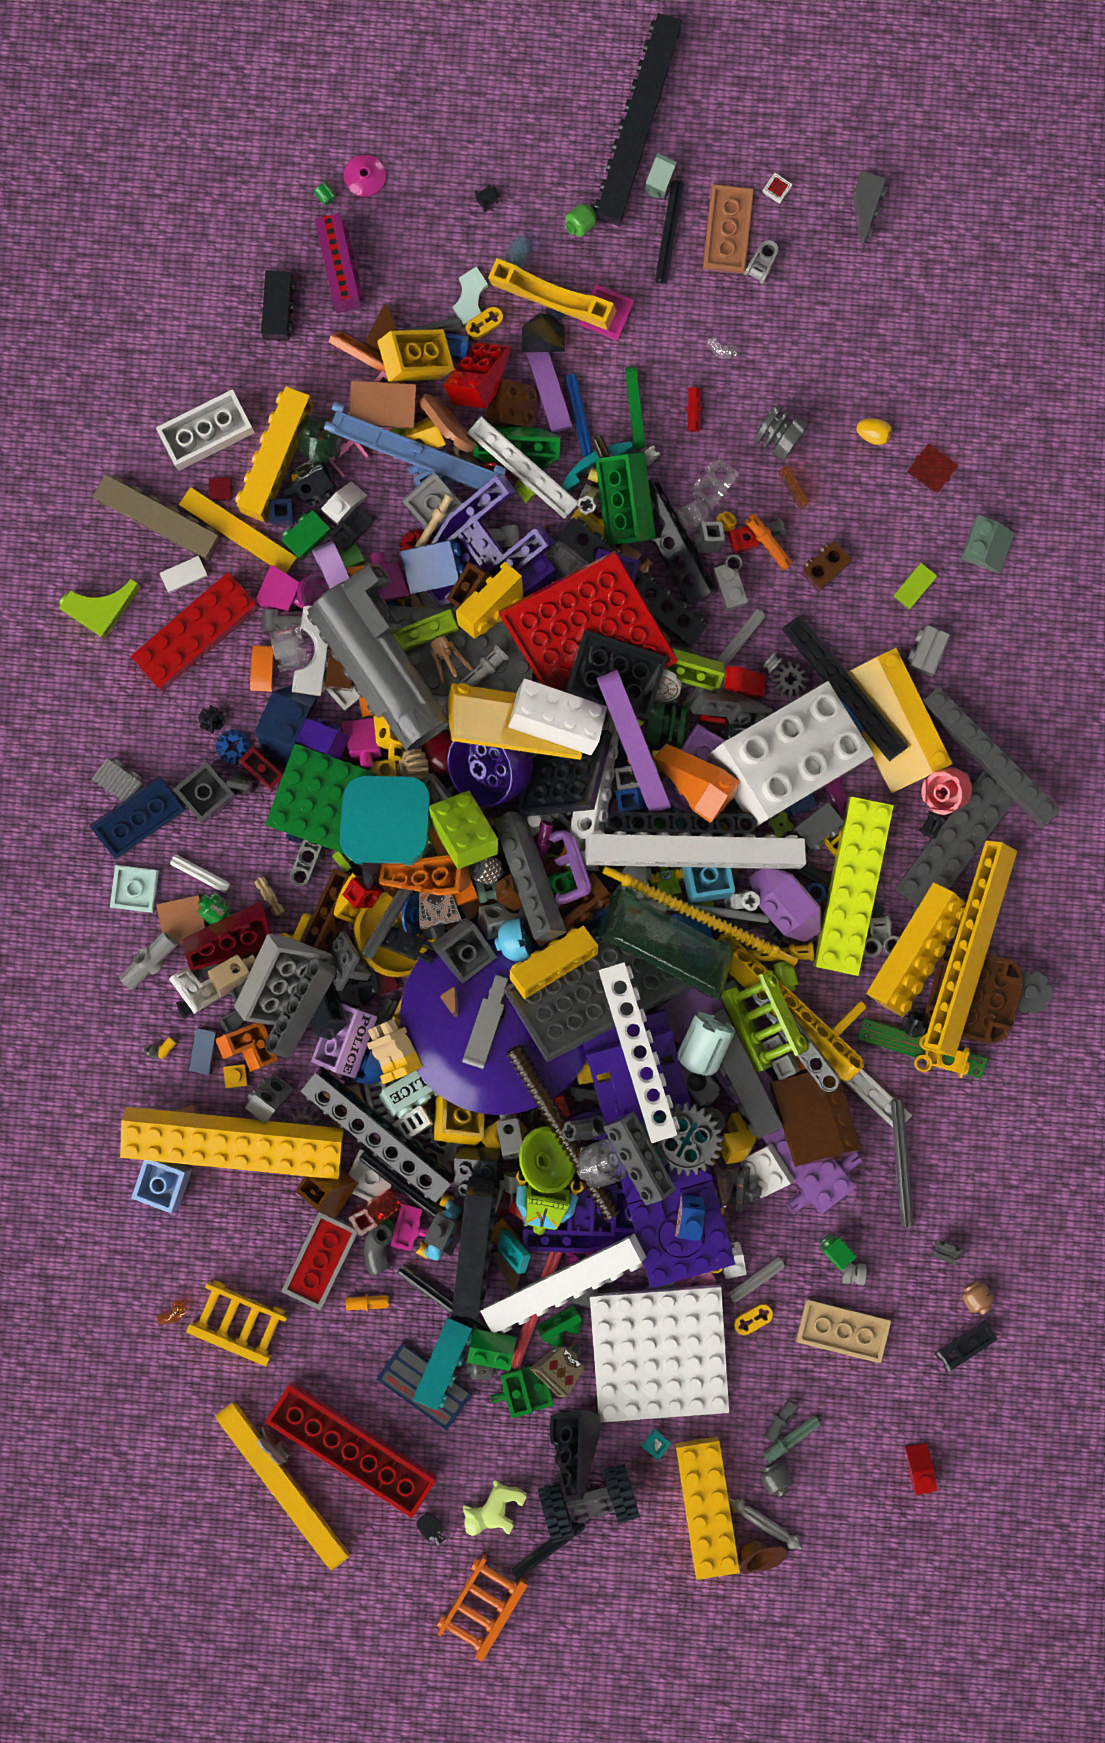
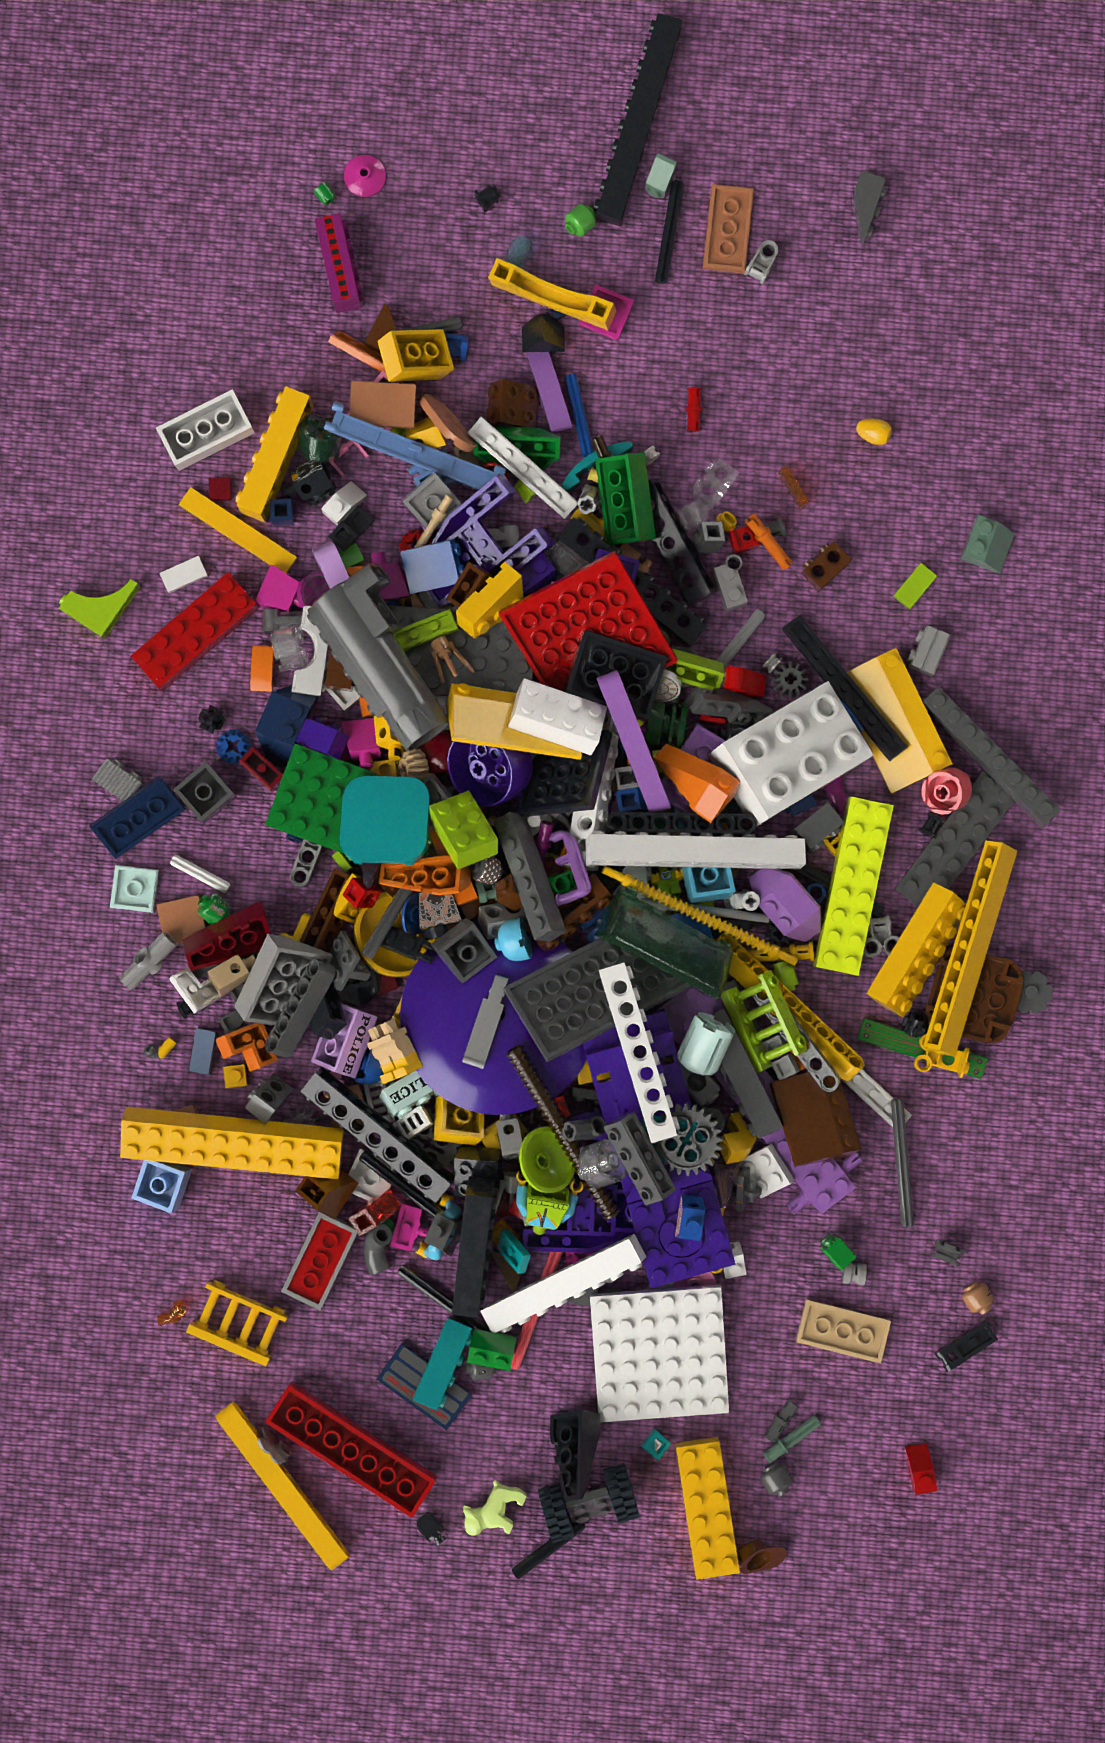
(156, 517): dark tan brick -> none
(241, 783): dark grey slope -> none
(269, 896): tan axle -> none
(278, 305): black brick -> none
(306, 535): green brick -> none
(367, 1302): light orange axle -> none
(386, 1011): dark grey axle -> none
(451, 1001): medium nougat slope -> none
(472, 286): light aqua tile -> none
(478, 375): red slope -> none
(481, 319): yellow beam -> none
(486, 666): light grey pin -> none
(504, 1607): orange fence -> none
(523, 1392): green plate -> none
(553, 962): yellow brick -> none
(553, 1328): green tile -> none
(560, 1369): dark tan torso -> none
(635, 407): green beam -> none
(722, 351): clear arm -> none
(750, 1314): yellow beam -> none
(756, 1280): light grey axle -> none
(765, 1524): light grey wheel -> none
(777, 188): tile -> none
(781, 432): dark grey wheel -> none
(782, 818): lime plate -> none
(848, 1018): yellow tile -> none
(932, 468): clear red piece -> none

